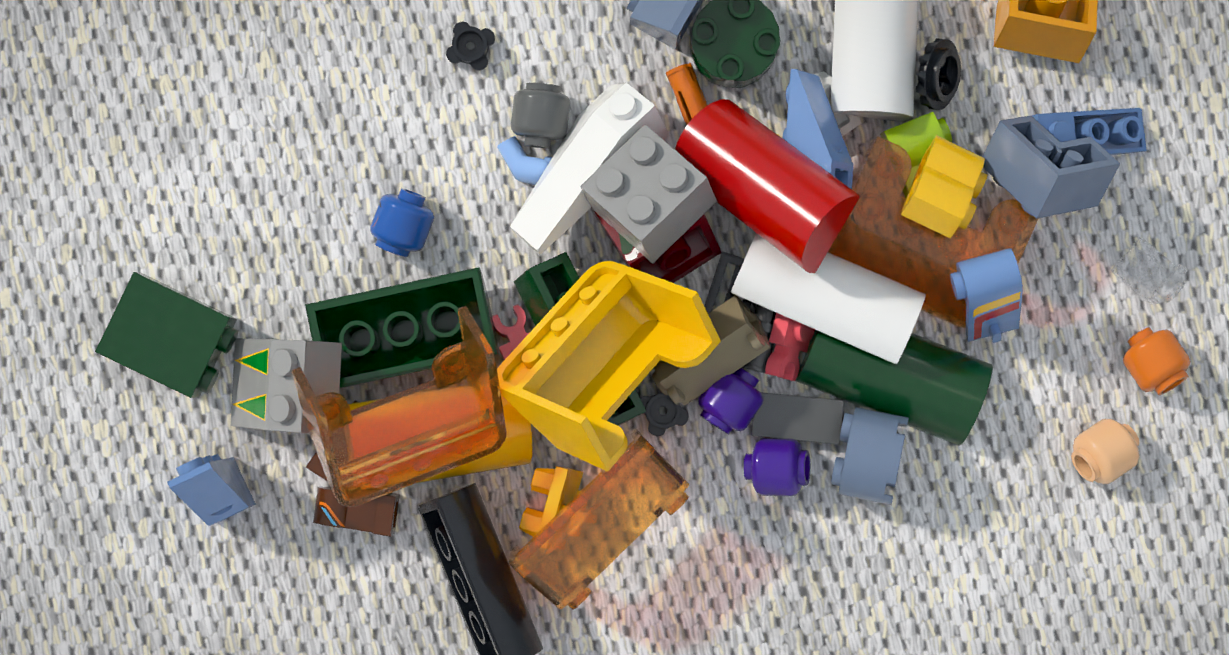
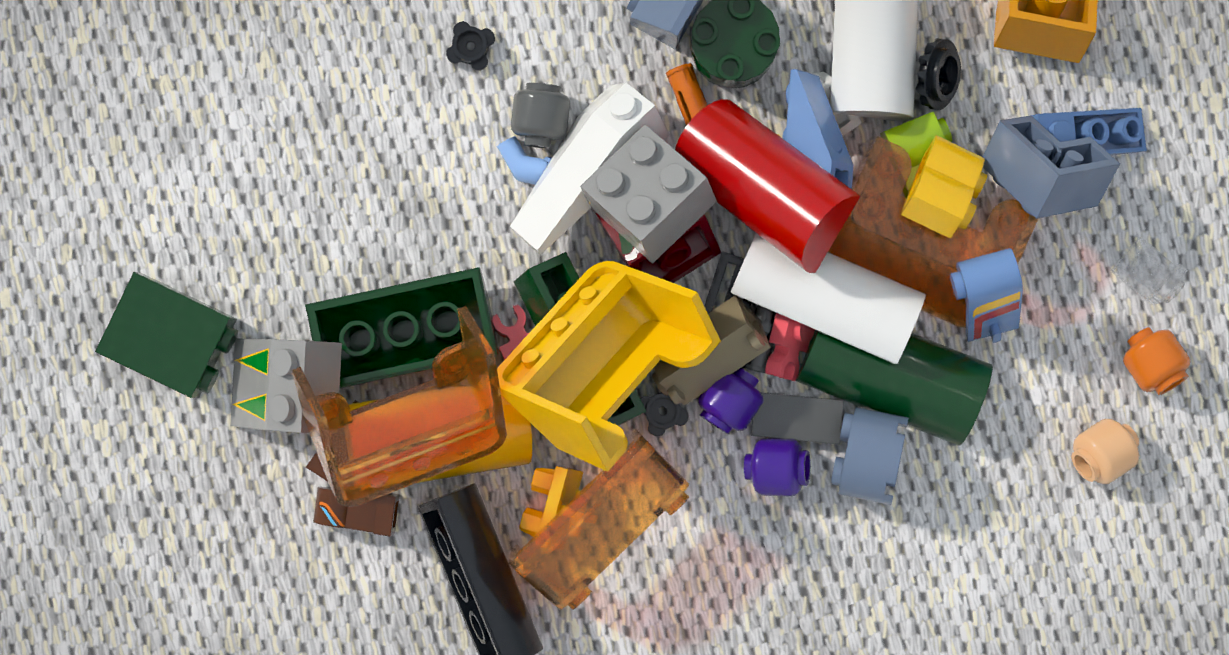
(212, 488): medium blue slope -> none
(401, 223): blue head -> none

